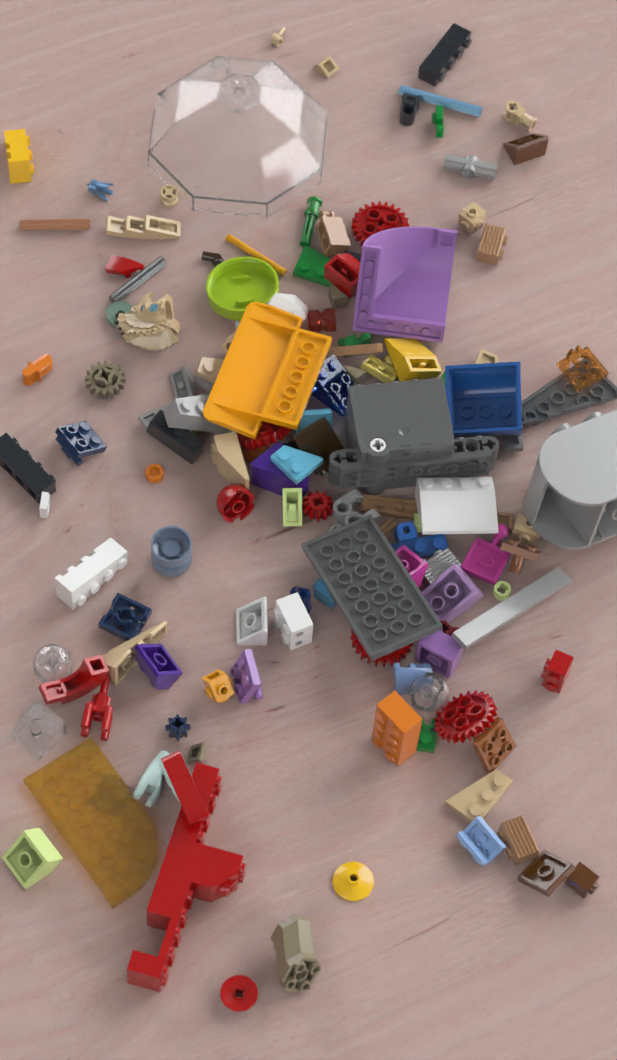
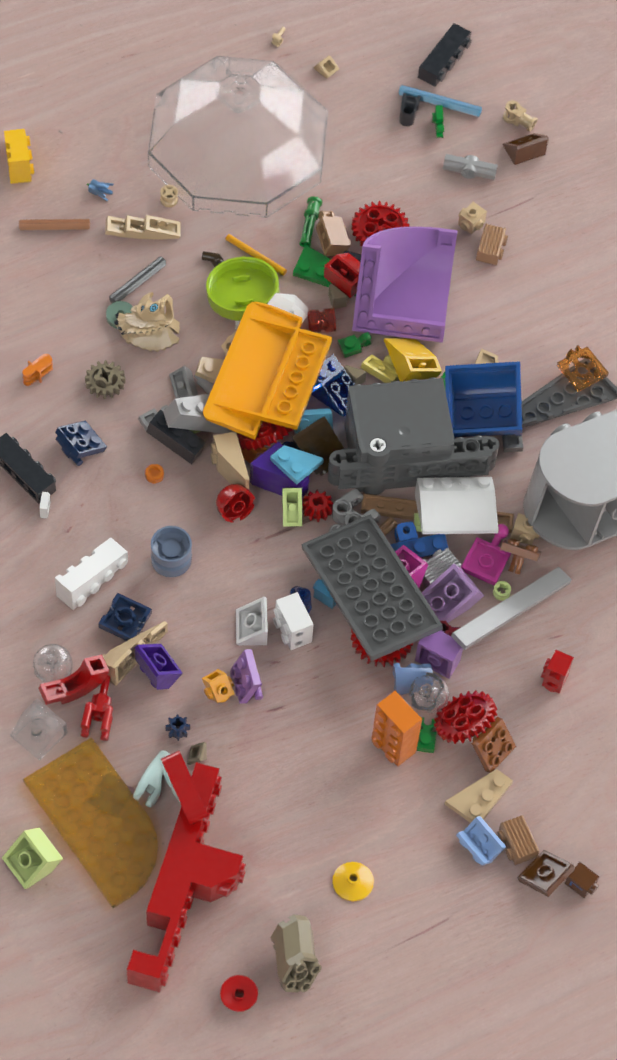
(122, 265): red slope -> none
(355, 350): medium nougat beam -> none

